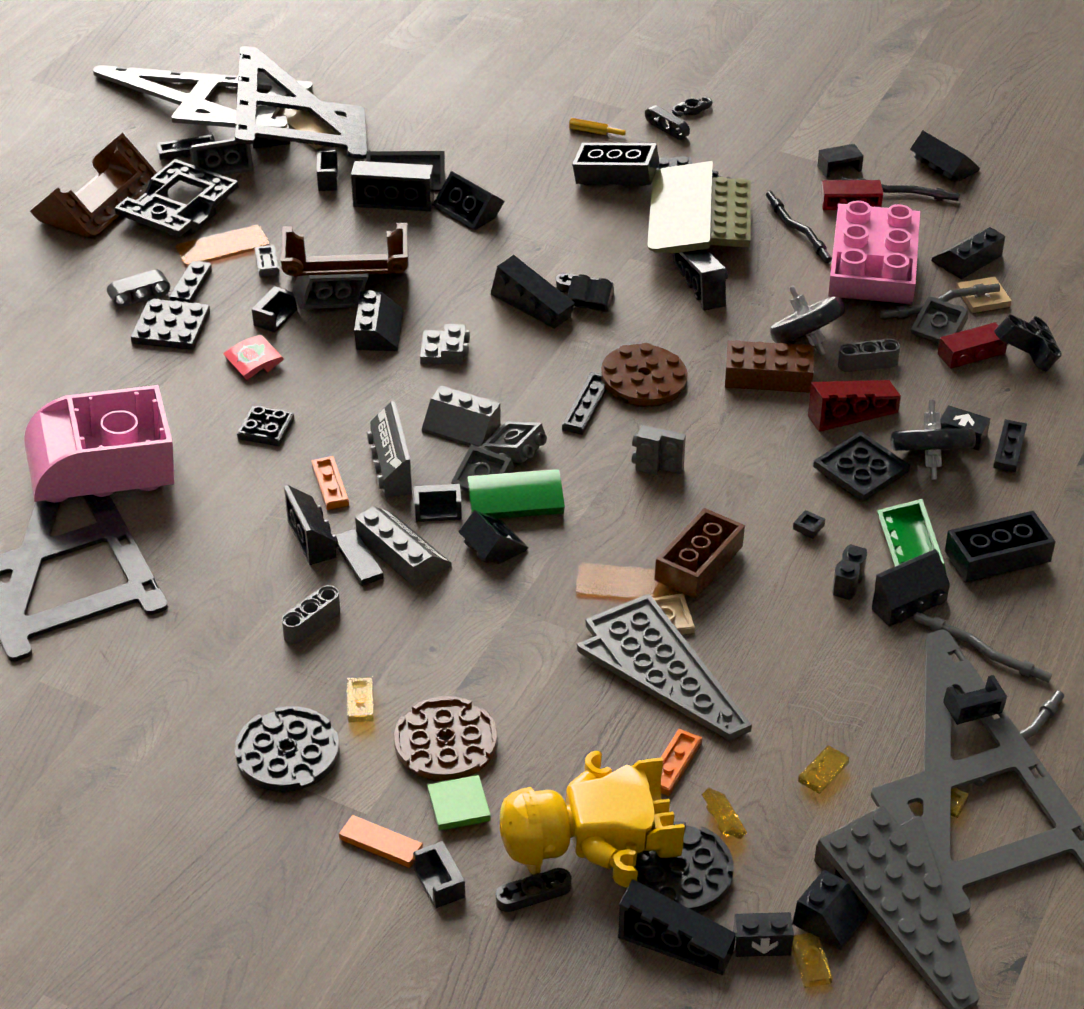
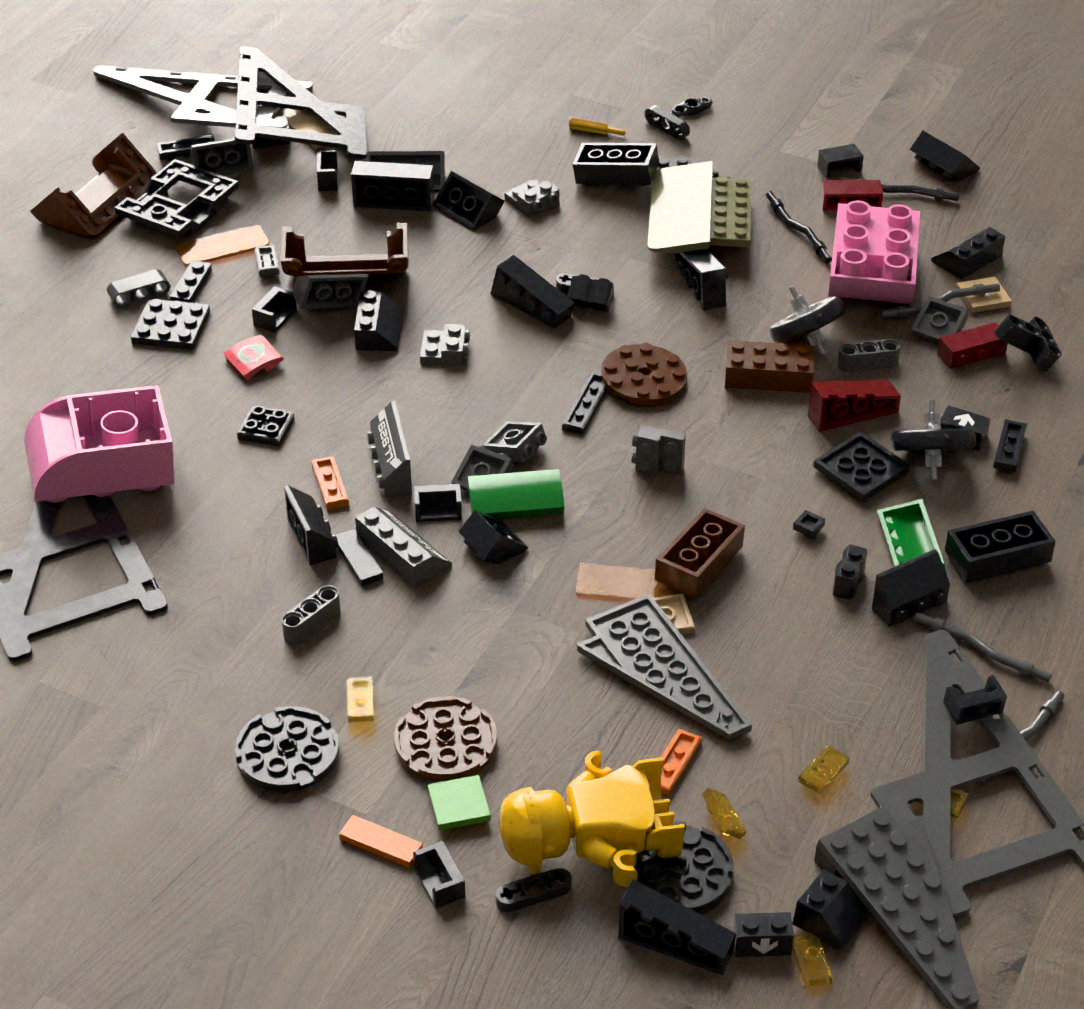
(461, 417): dark grey slope -> none
(533, 196): none -> dark grey plate

